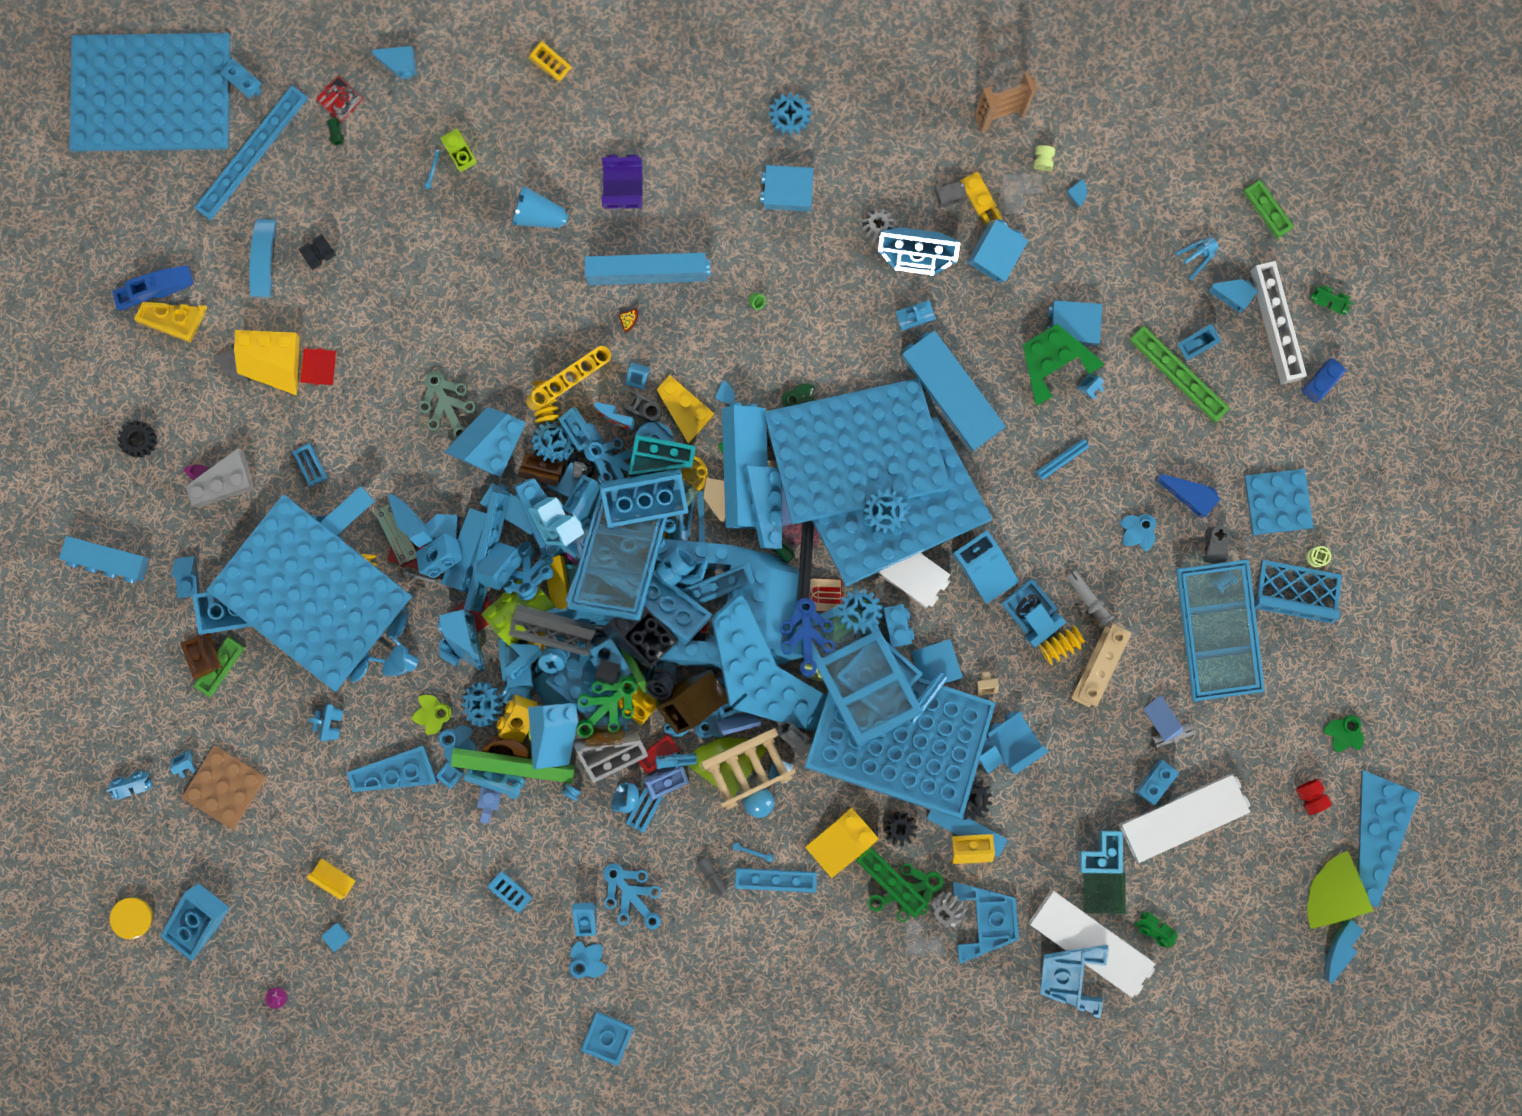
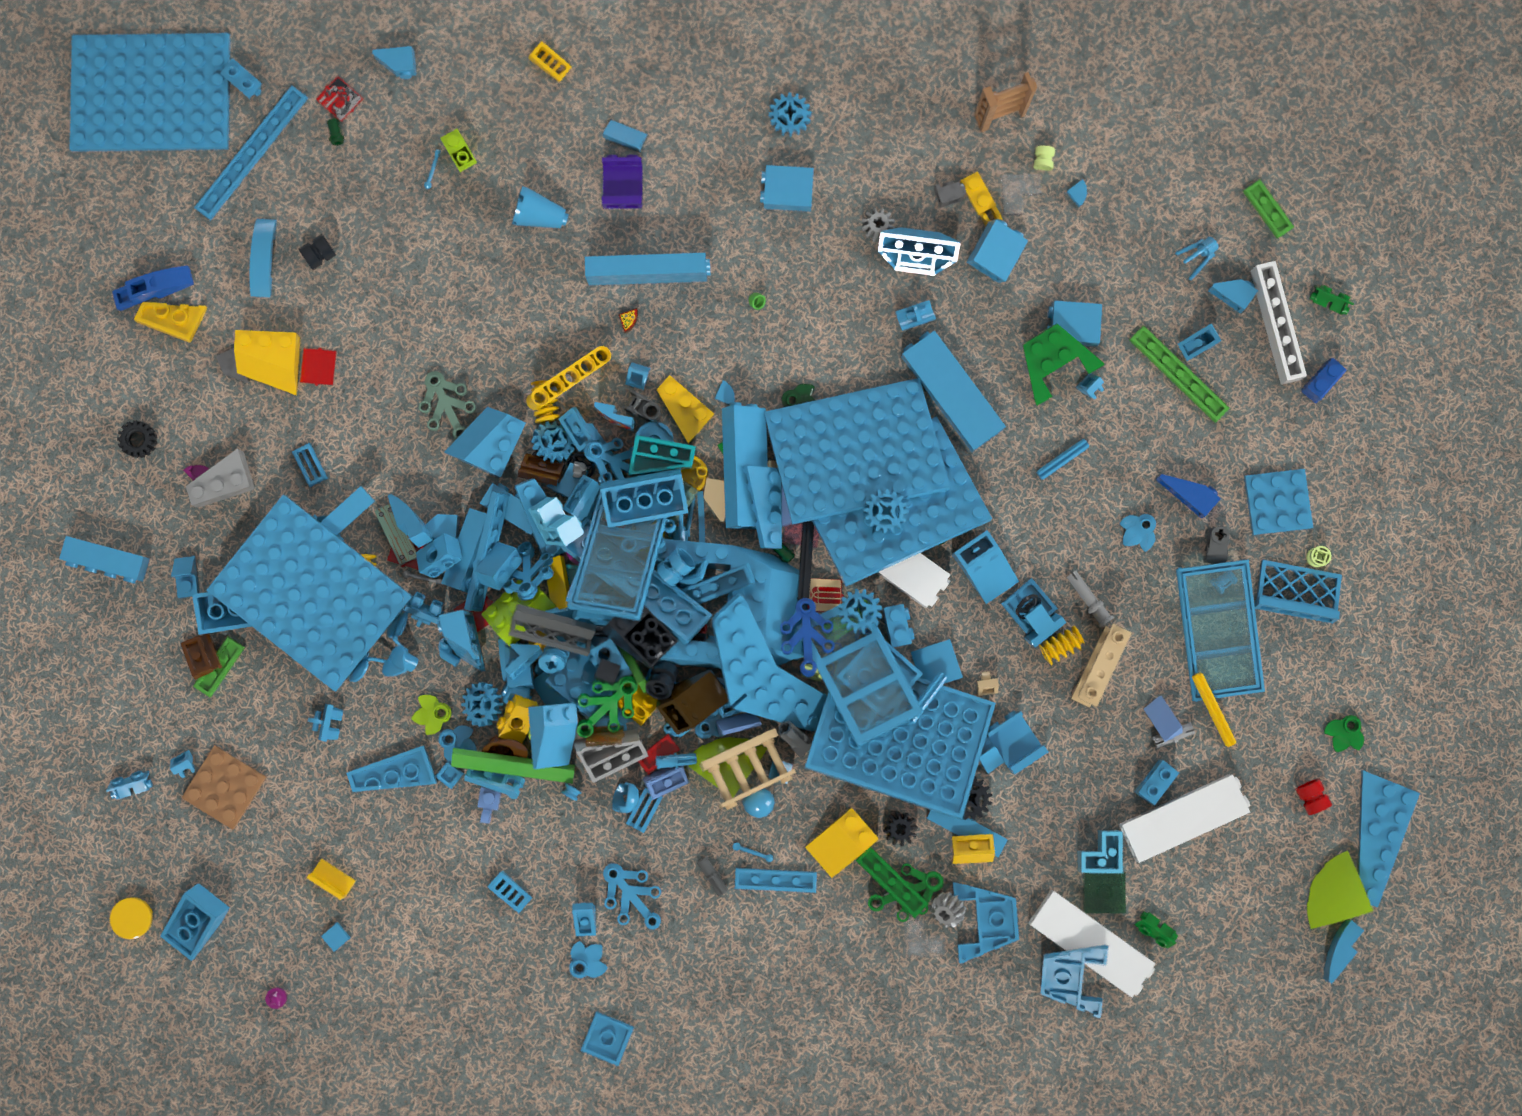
(422, 612): none -> dark azure hips
(624, 135): none -> dark azure slope
(1214, 709): none -> yellow axle

